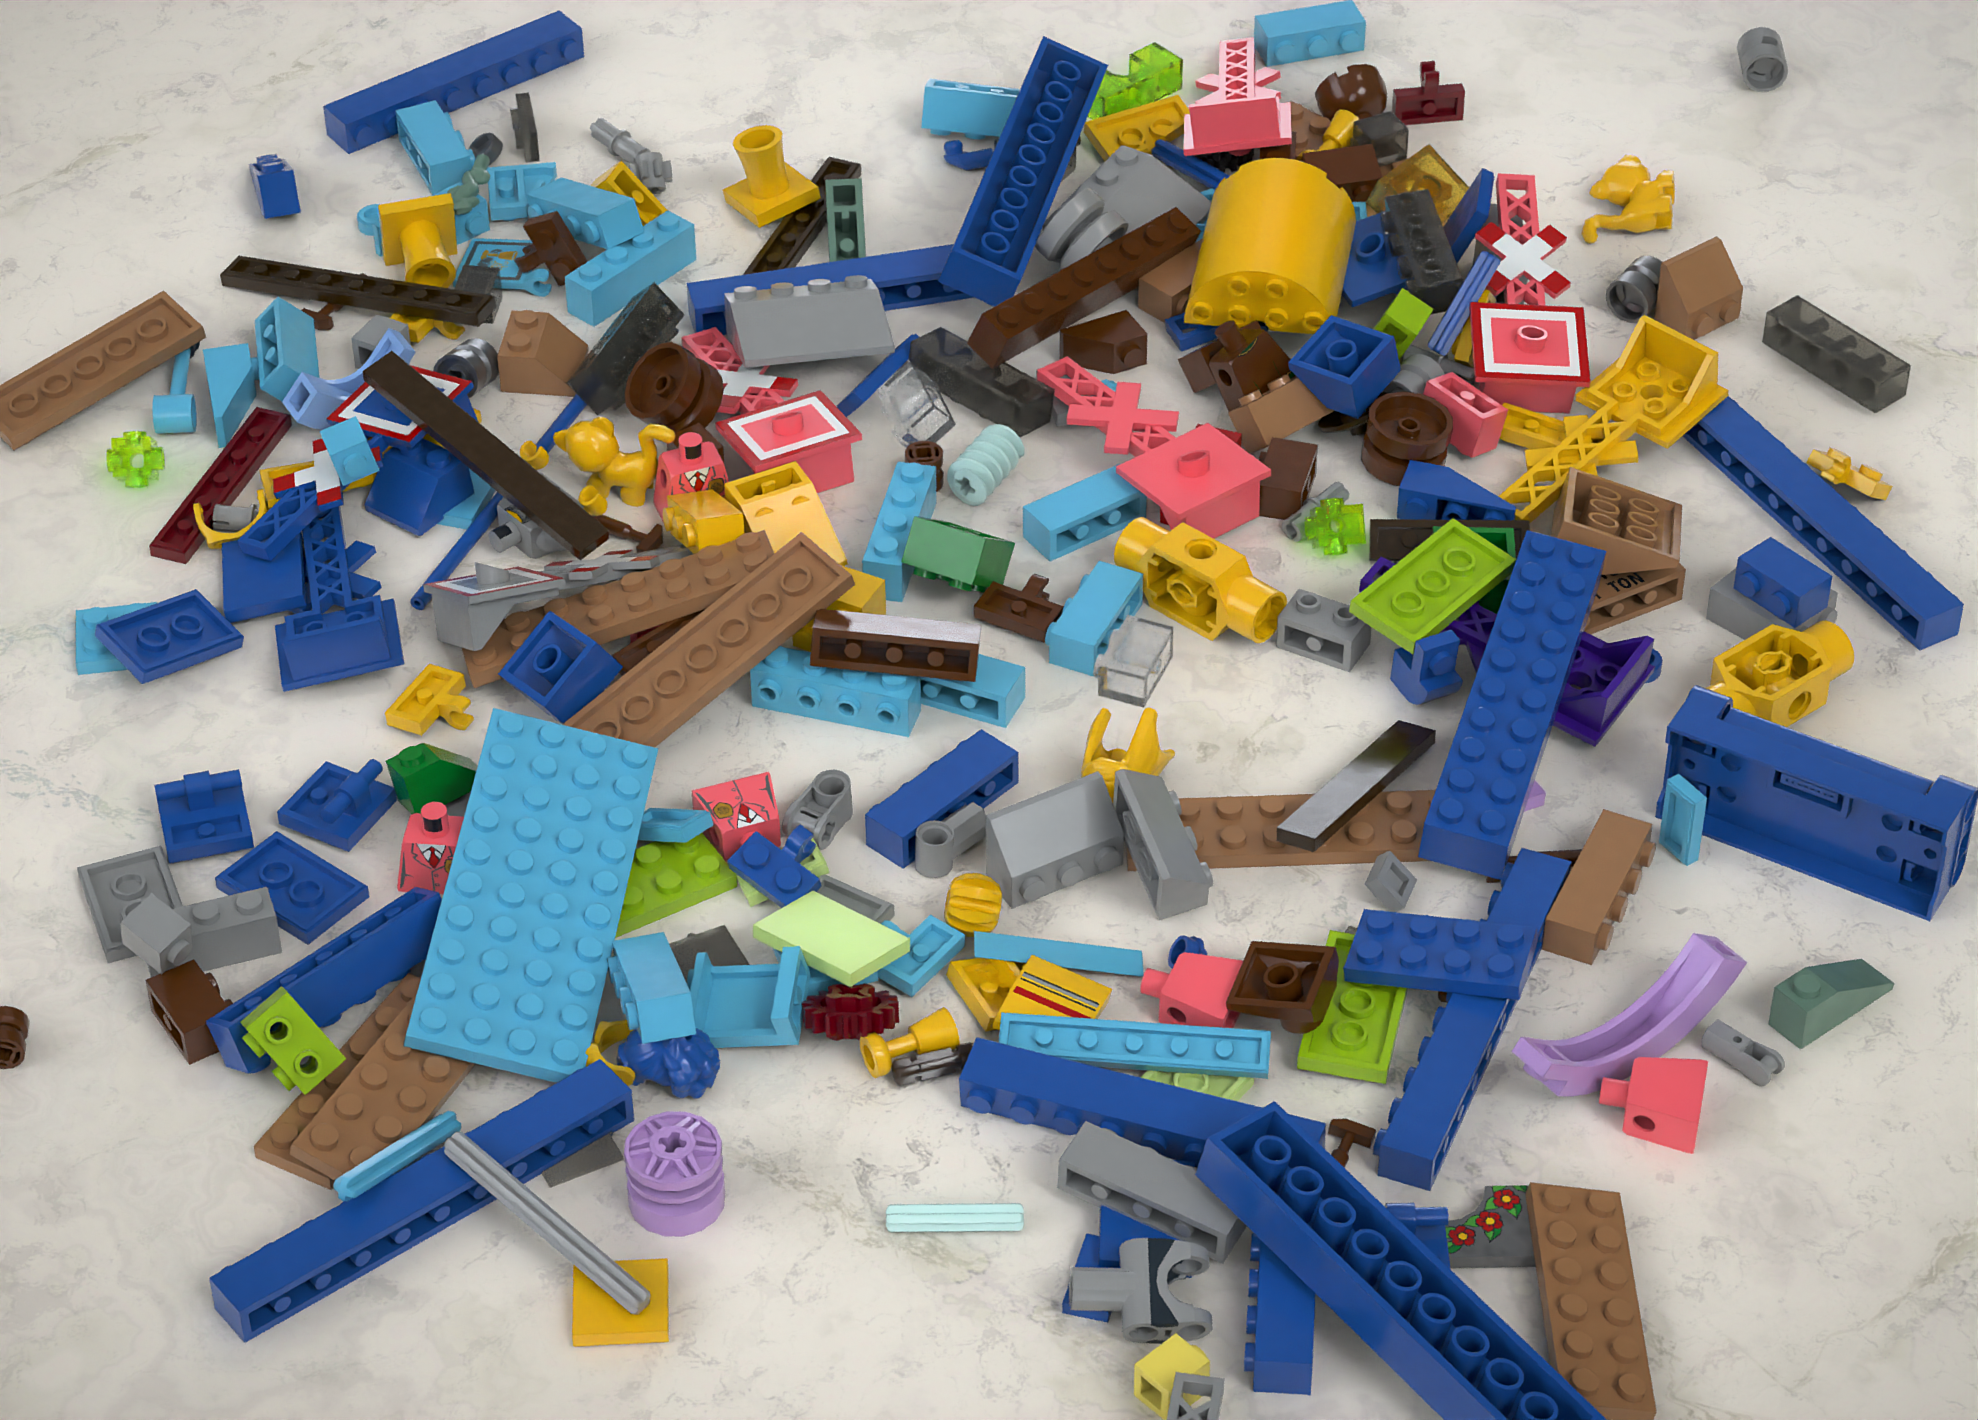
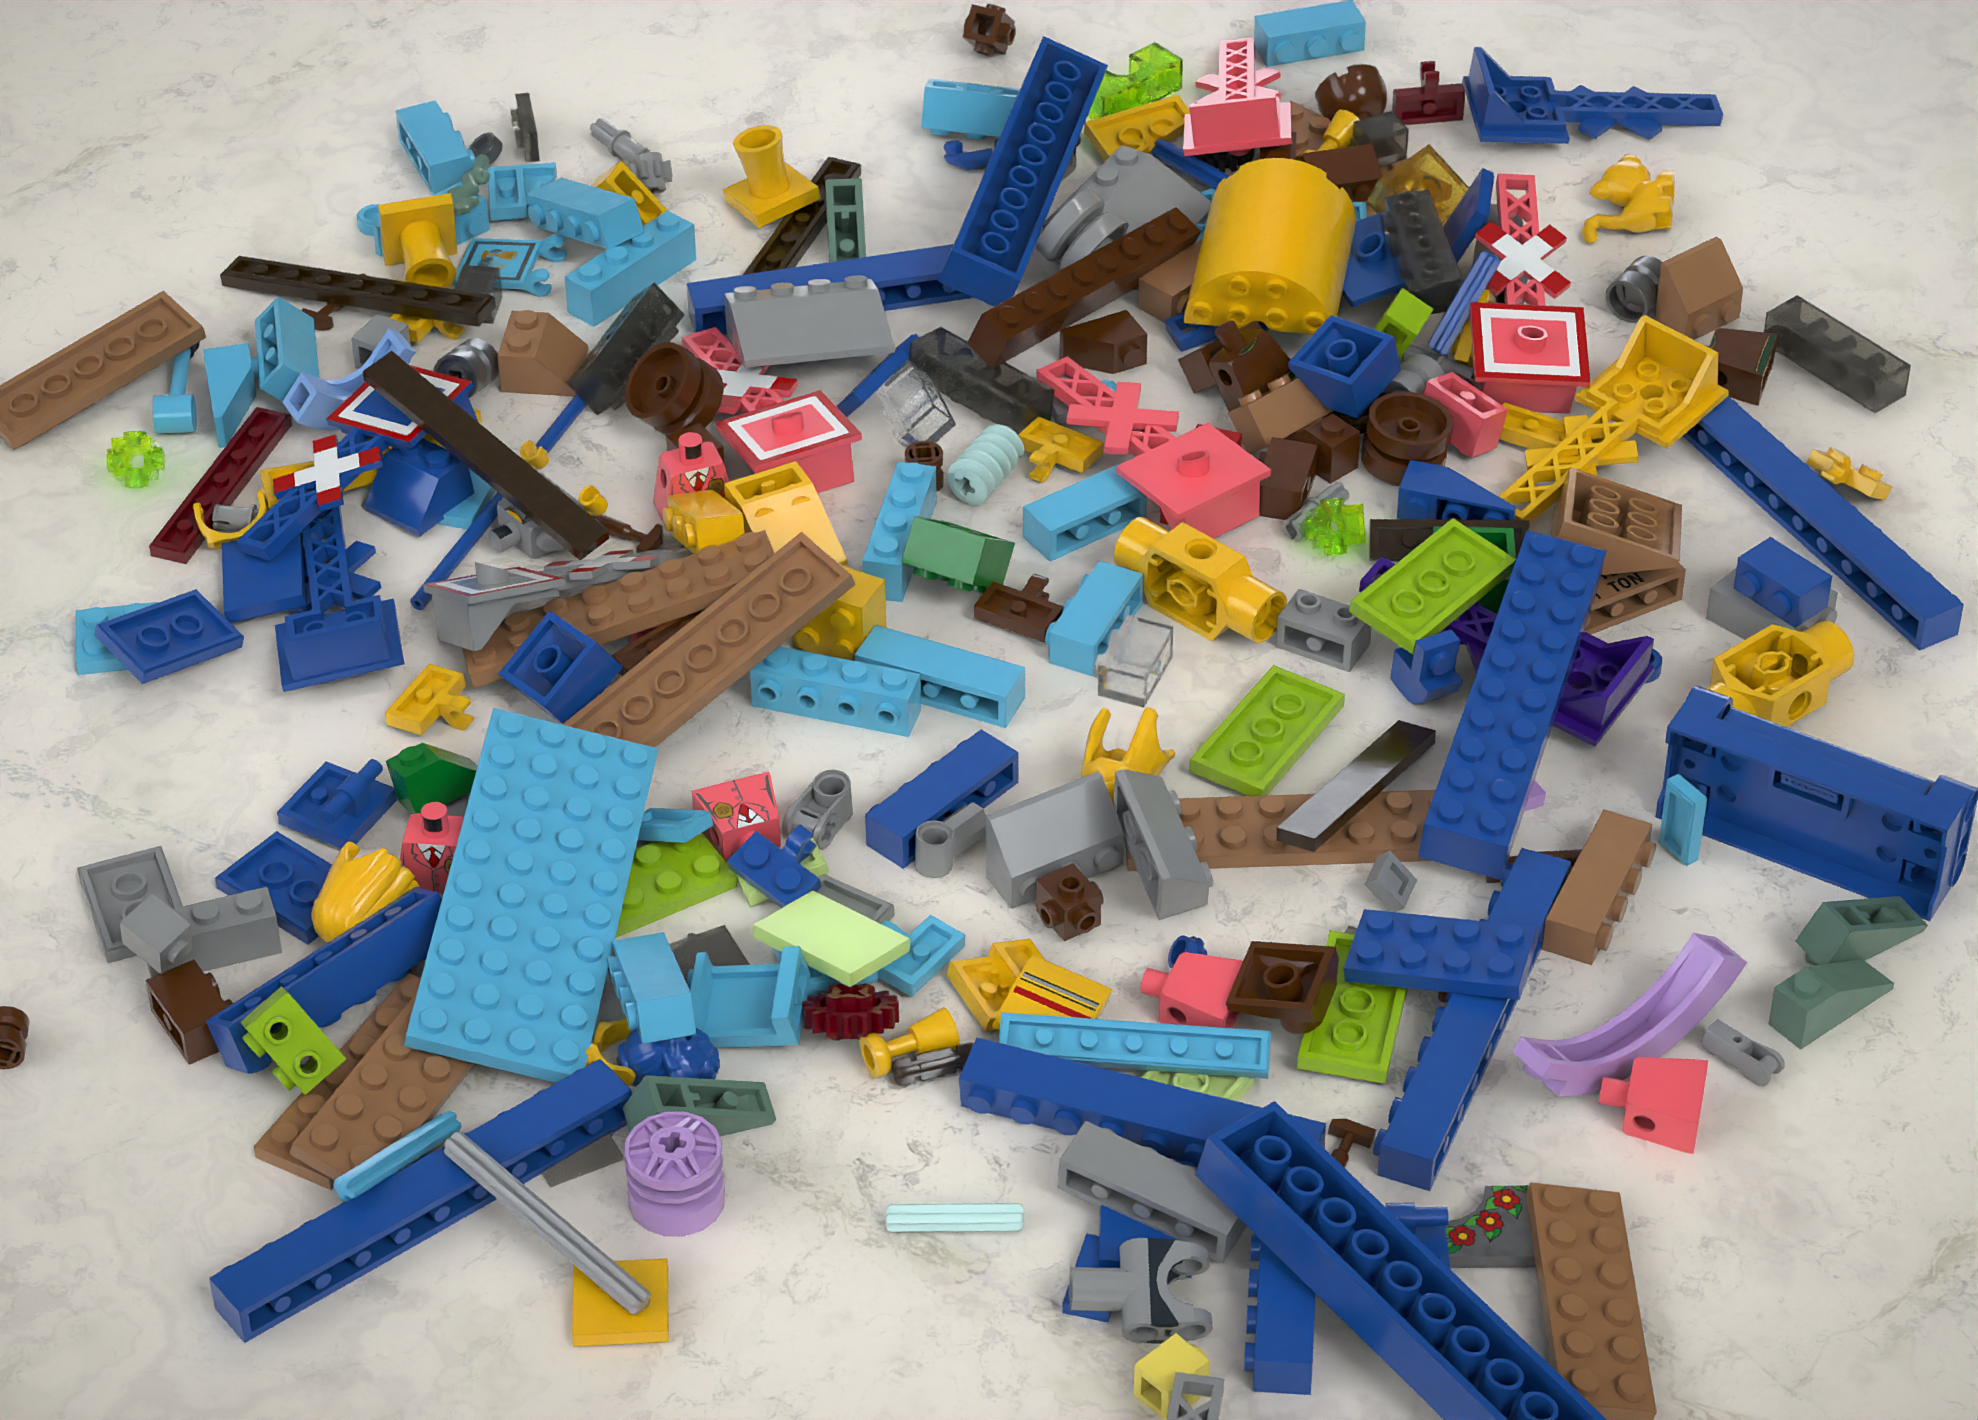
(203, 815): blue plate -> none
(275, 186): blue slope -> none
(349, 451): medium azure brick -> none
(358, 889): none -> yellow hair
(456, 79): blue brick -> none
(551, 245): reddish brown plate -> none
(596, 450): yellow animal -> none
(723, 1103): none -> sand green slope
(895, 645): reddish brown brick -> none
(973, 904): yellow piece -> none
(989, 29): none -> reddish brown brick
(1057, 444): none -> yellow plate
(1059, 953): medium azure sticker -> none
(1068, 902): none -> reddish brown brick
(1267, 732): none -> lime plate
(1336, 444): none -> reddish brown slope
(1533, 112): none -> blue piece
(1744, 362): none -> reddish brown torso
(1762, 59): light grey wheel -> none
(1858, 929): none -> sand green slope

